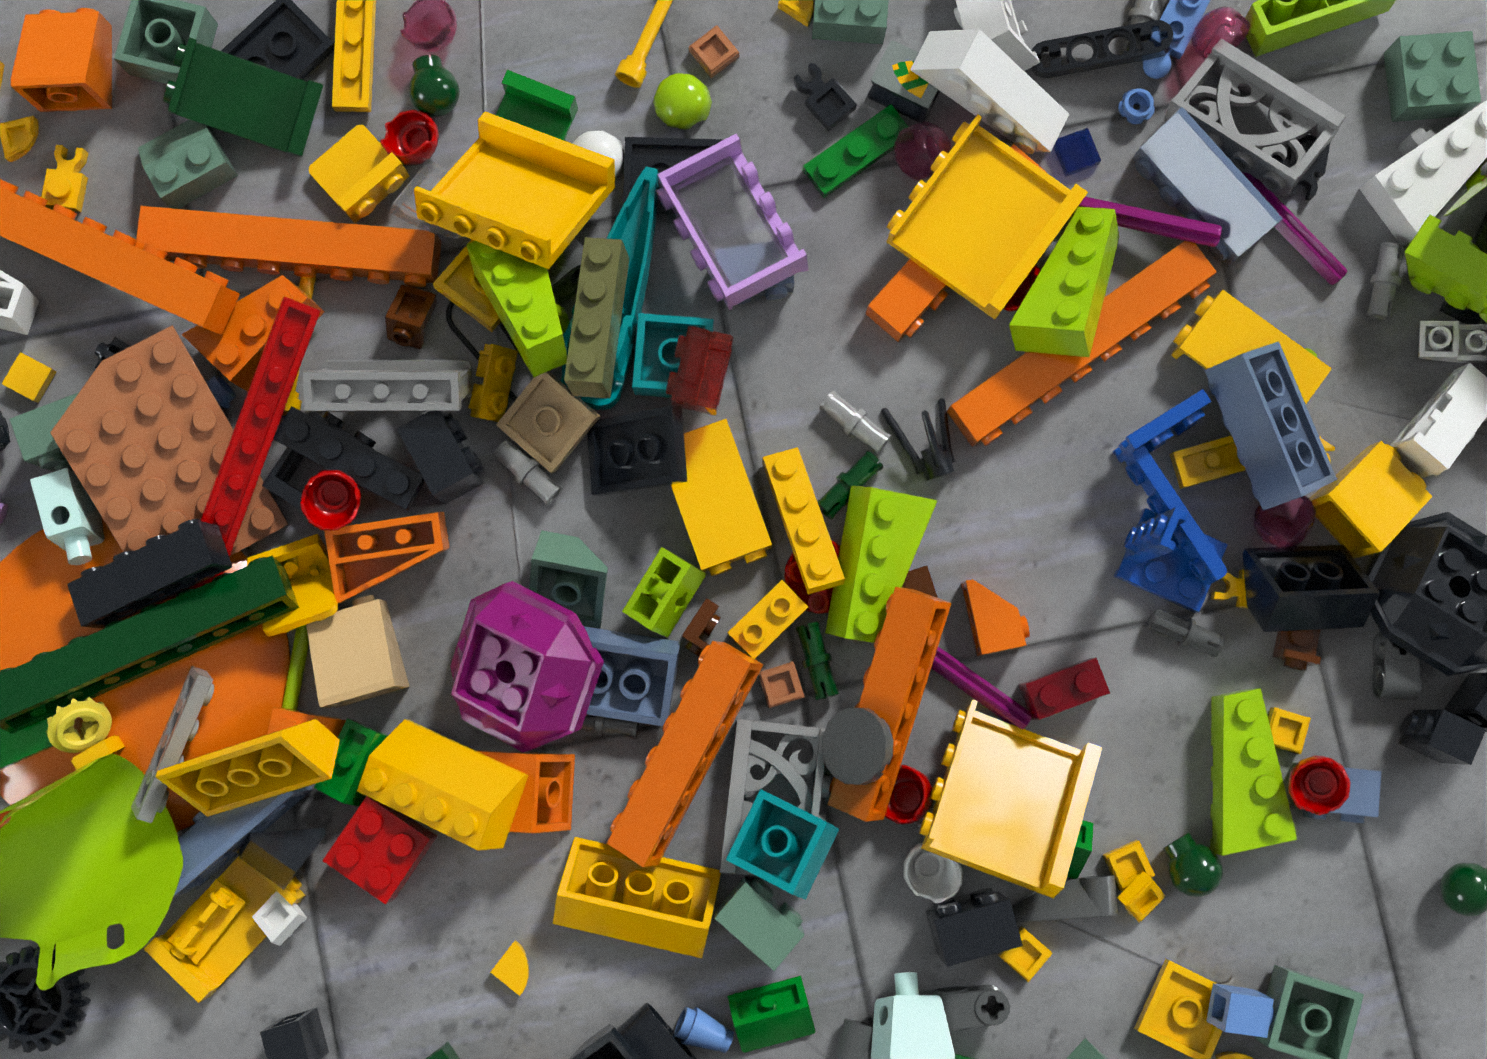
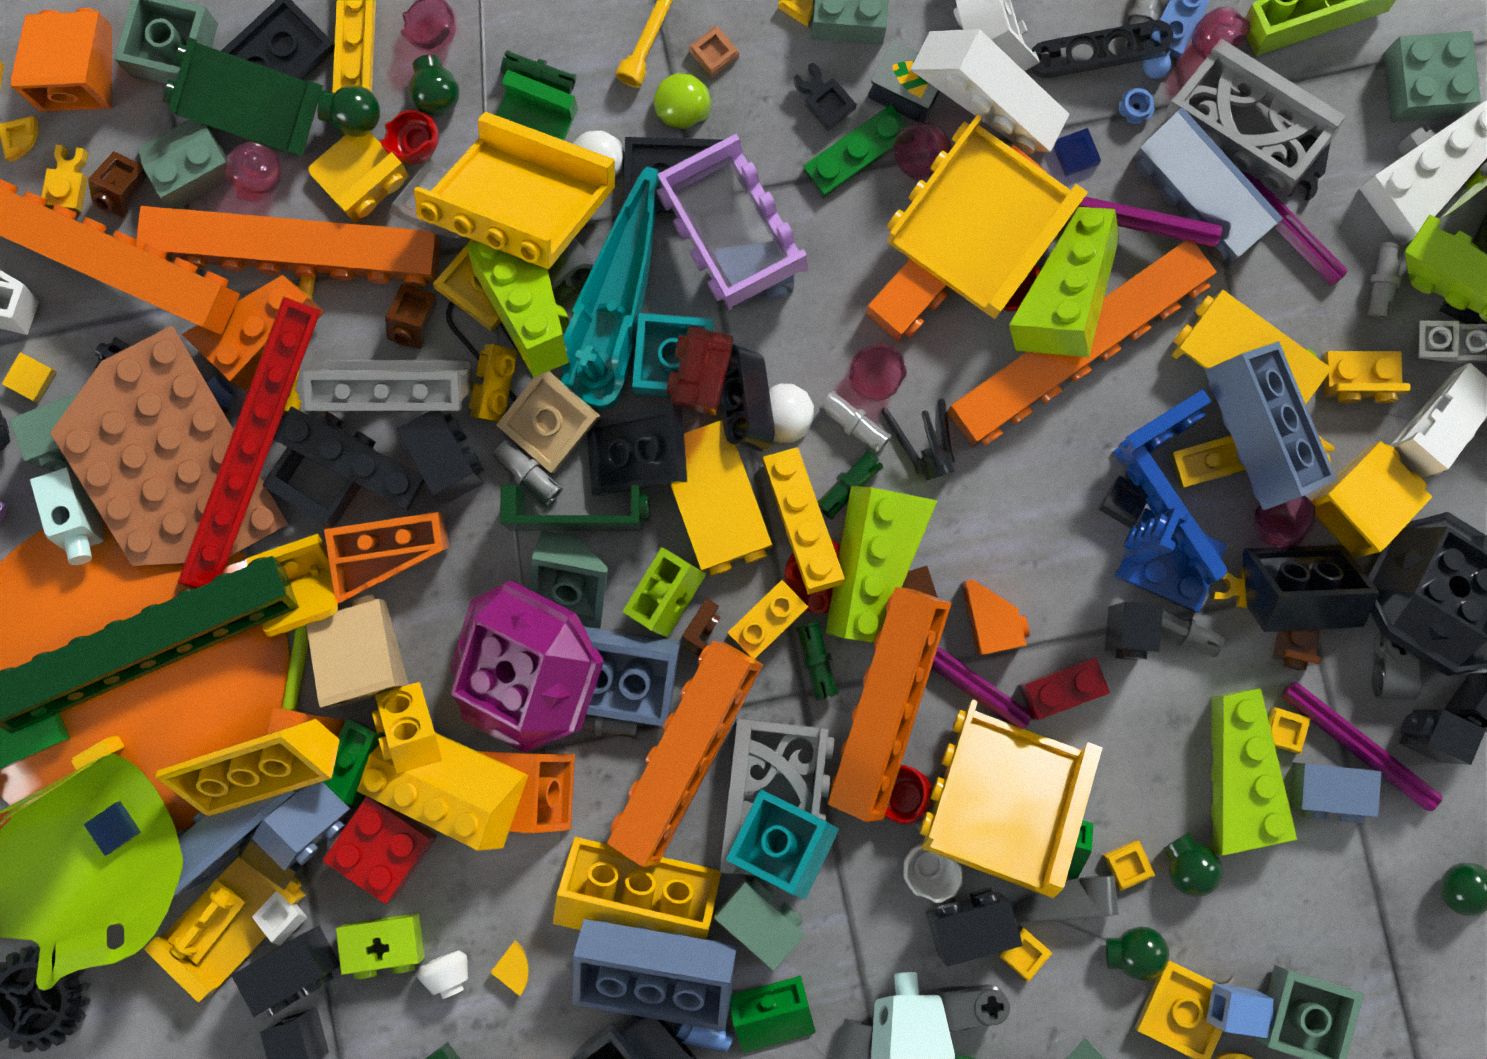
(94, 728): light yellow gear -> none
(112, 828): none -> clear blue tile
(115, 183): none -> reddish brown bracket
(149, 574): black brick -> none
(179, 729): light grey plate -> none
(253, 171): none -> clear pink hair
(277, 977): none -> black brick
(300, 824): none -> sand blue brick
(330, 500): red hair -> none
(350, 110): none -> dark green piece
(358, 939): none -> lime brick
(407, 727): none -> yellow brick
(445, 974): none -> white cone
(514, 518): none -> dark green panel
(538, 71): none -> dark green pin
(597, 318): olive brick -> none
(653, 974): none -> sand blue brick
(747, 401): none -> black beam
(781, 684): nougat tile -> none
(791, 412): none -> white hair
(857, 746): dark grey tile -> none
(876, 372): none -> clear pink hair
(1124, 501): none -> black plate
(1133, 630): none -> black brick
(1139, 953): none -> dark green piece
(1141, 896): yellow tile -> none
(1319, 785): red hair -> none
(1362, 746): none -> magenta axle
(1364, 375): none -> yellow bracket

